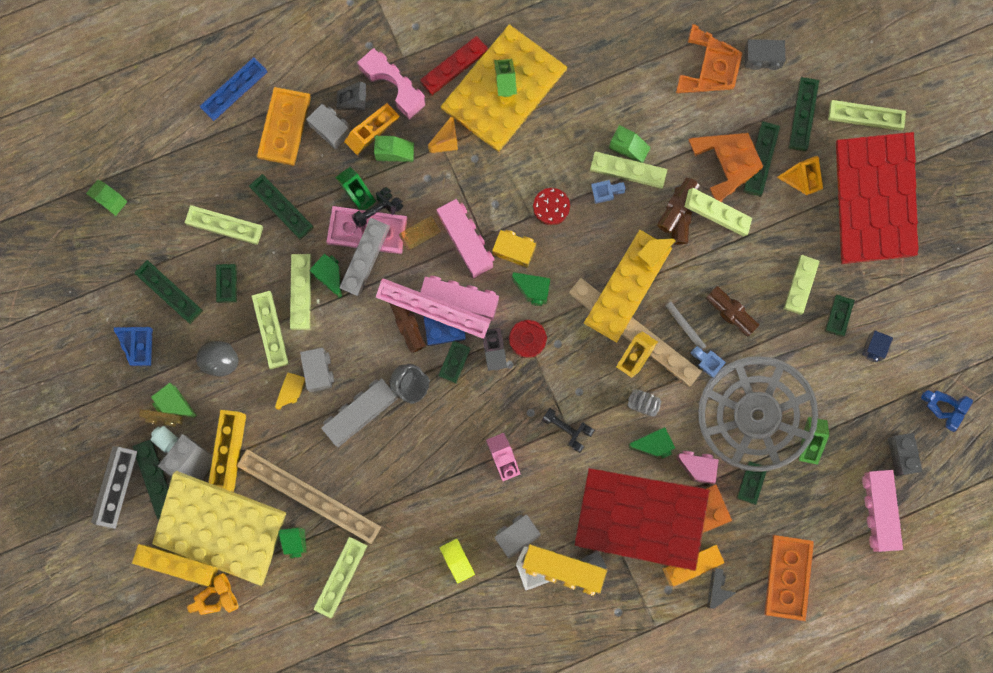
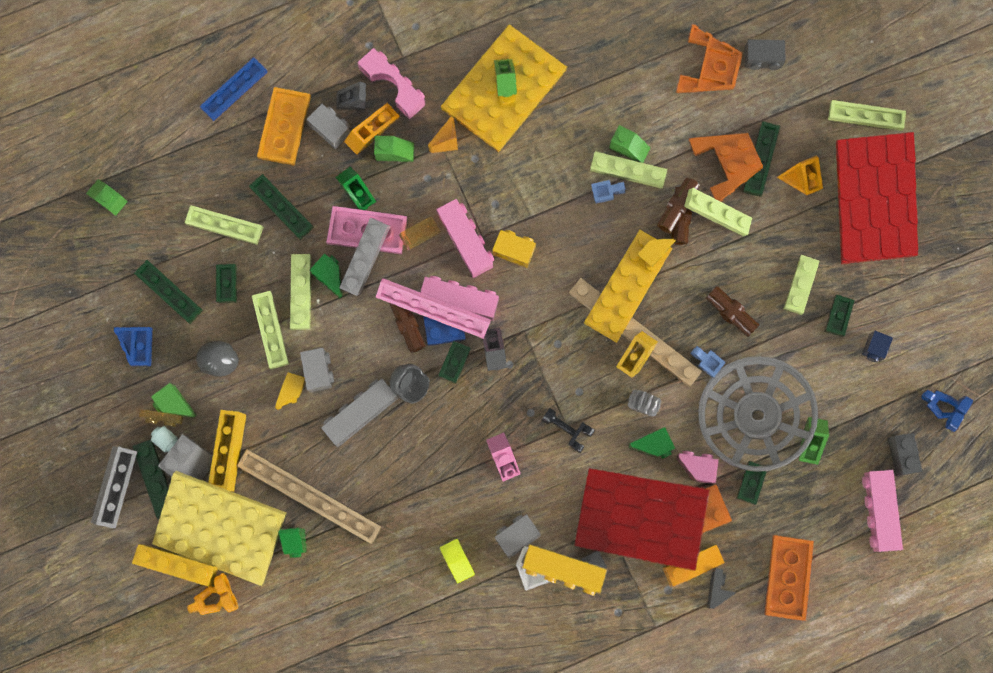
(340, 577): yellowish green plate -> none
(382, 197): black bar -> none
(454, 65): red plate -> none
(527, 338): red tile -> none
(532, 287): green slope -> none
(551, 206): red tile -> none
(685, 326): light grey bar -> none
(803, 114): dark green plate -> none

